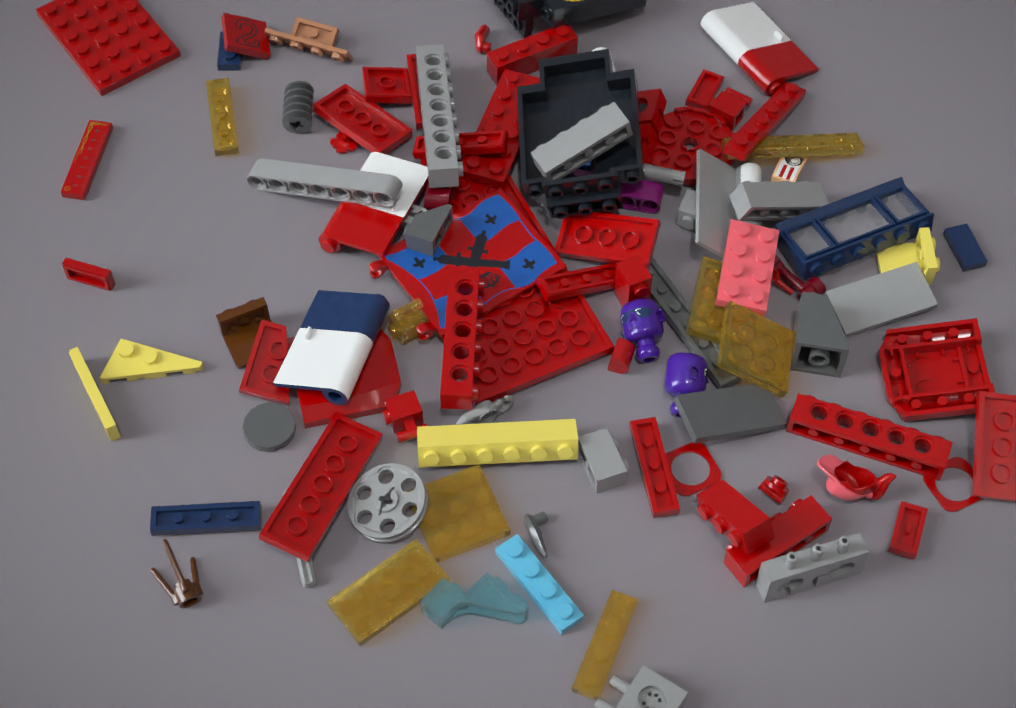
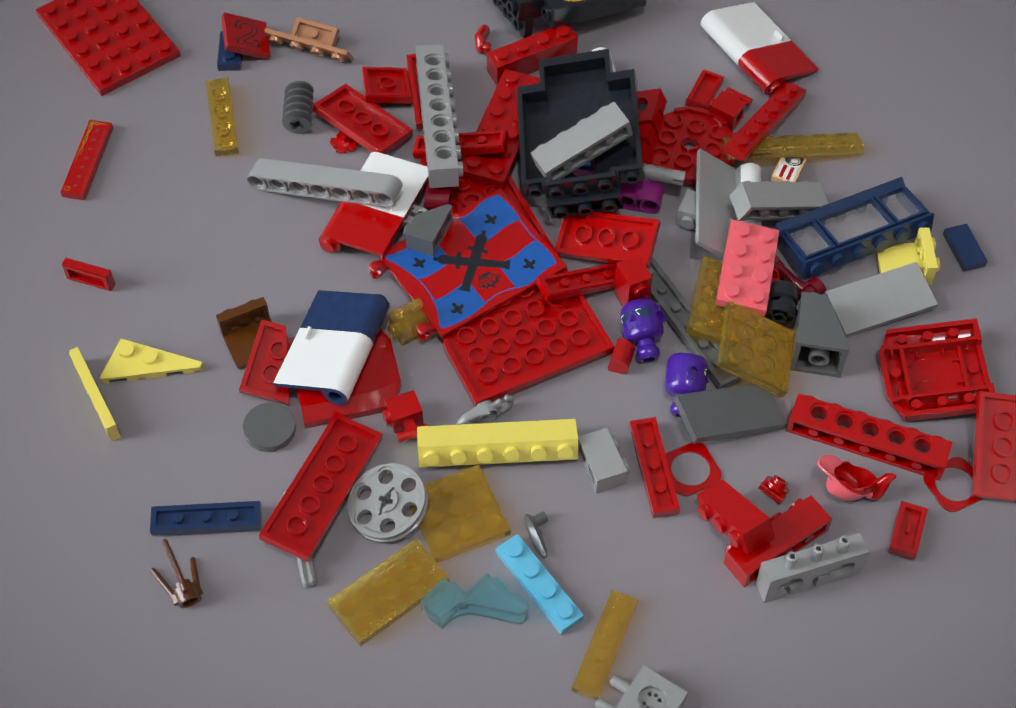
(461, 393): red brick -> none
(782, 303): none -> black wheel

